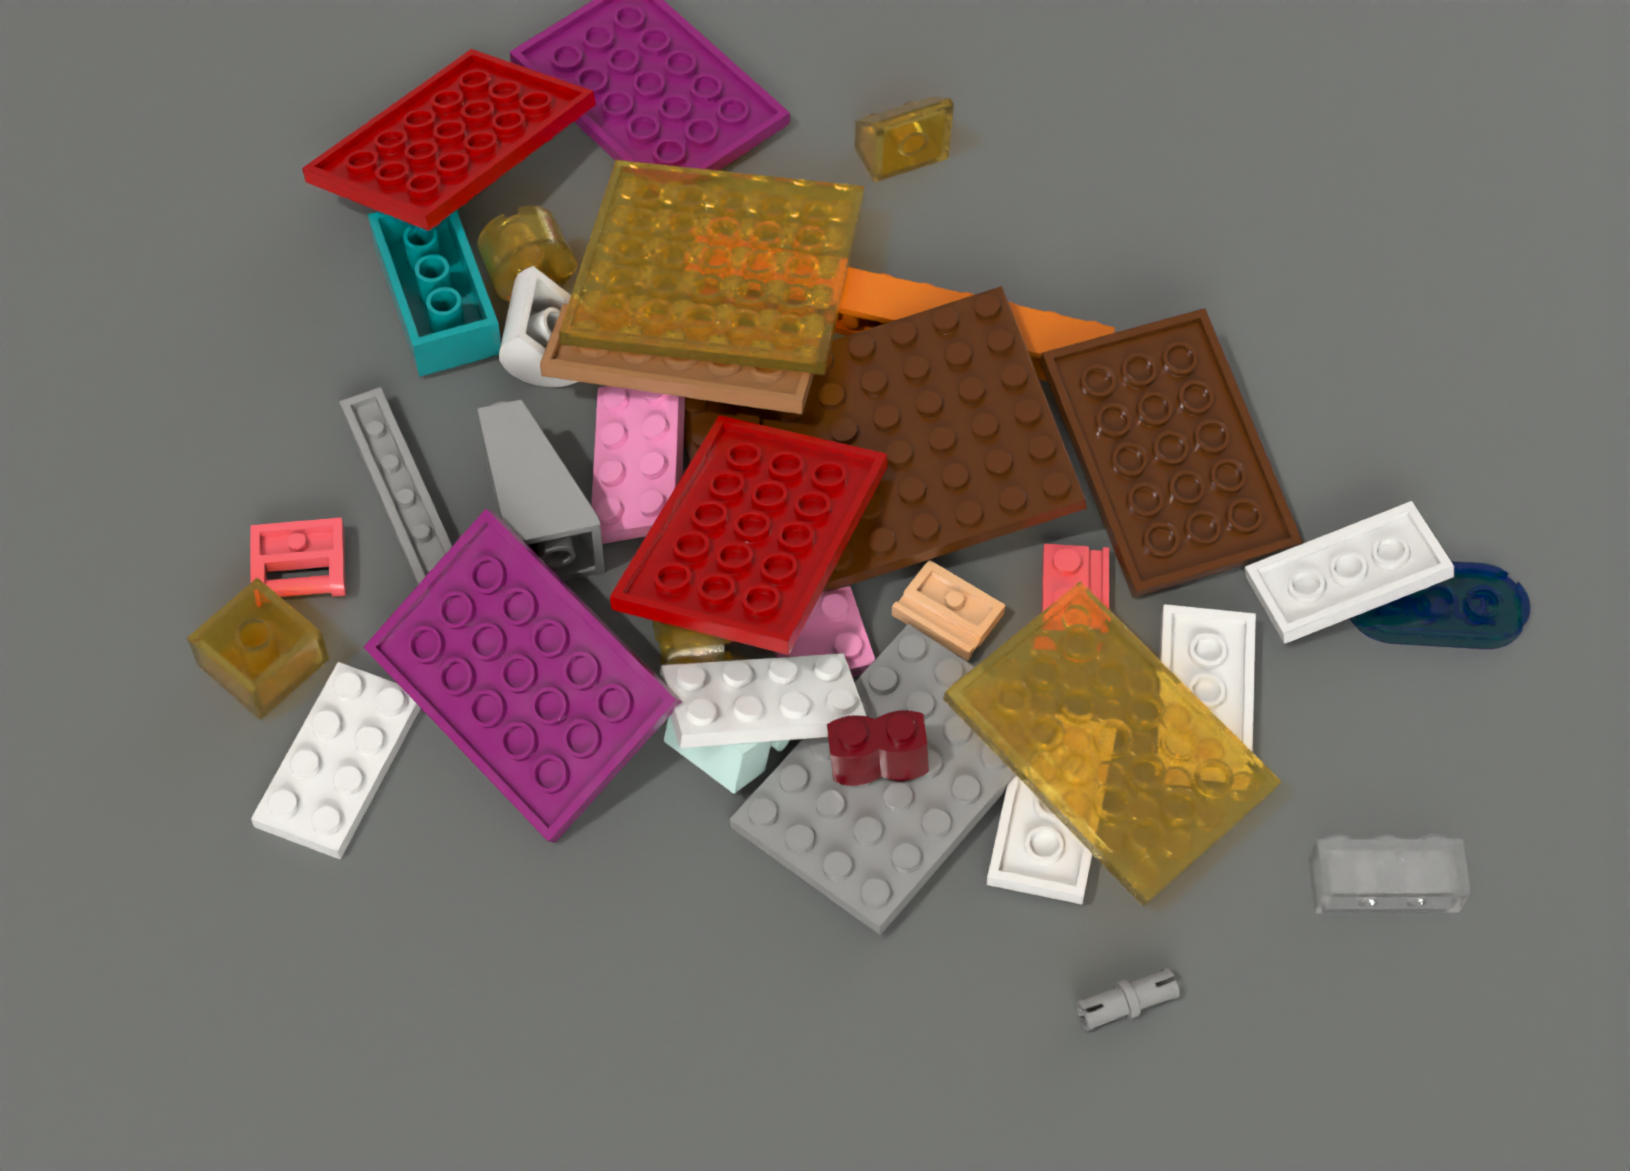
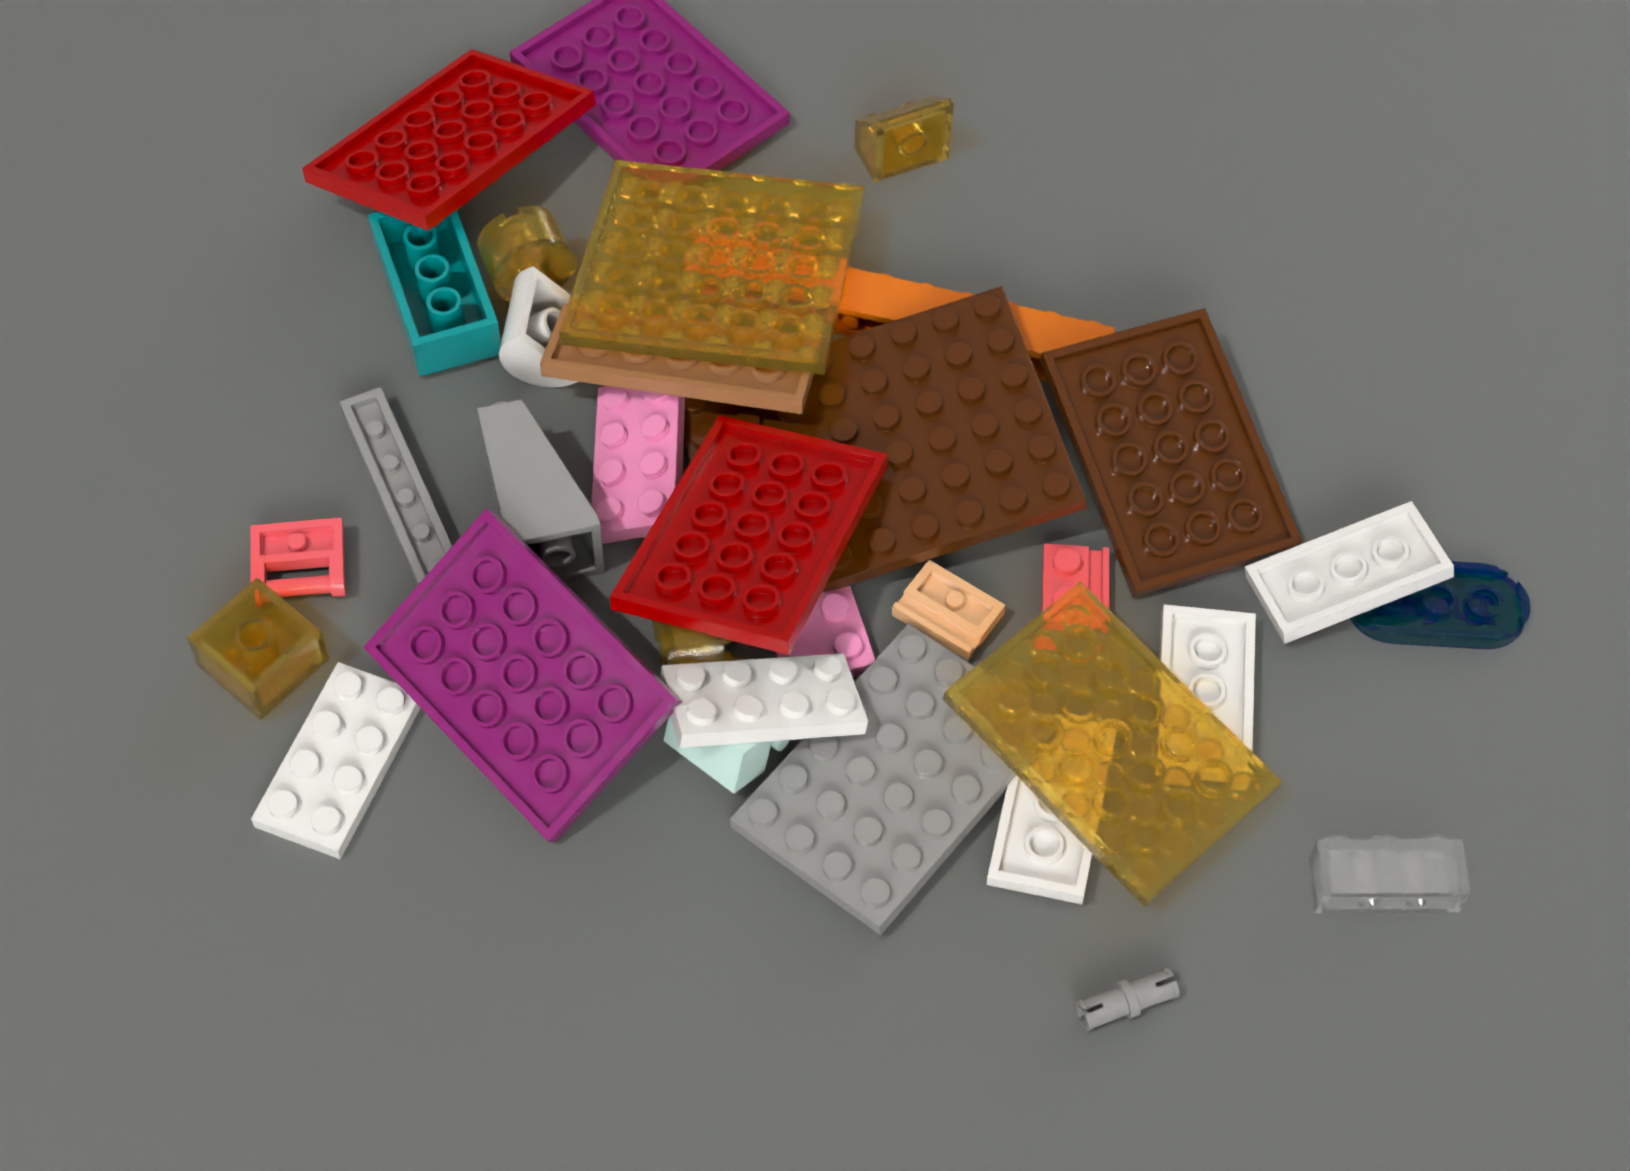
(879, 747): dark red brick -> none

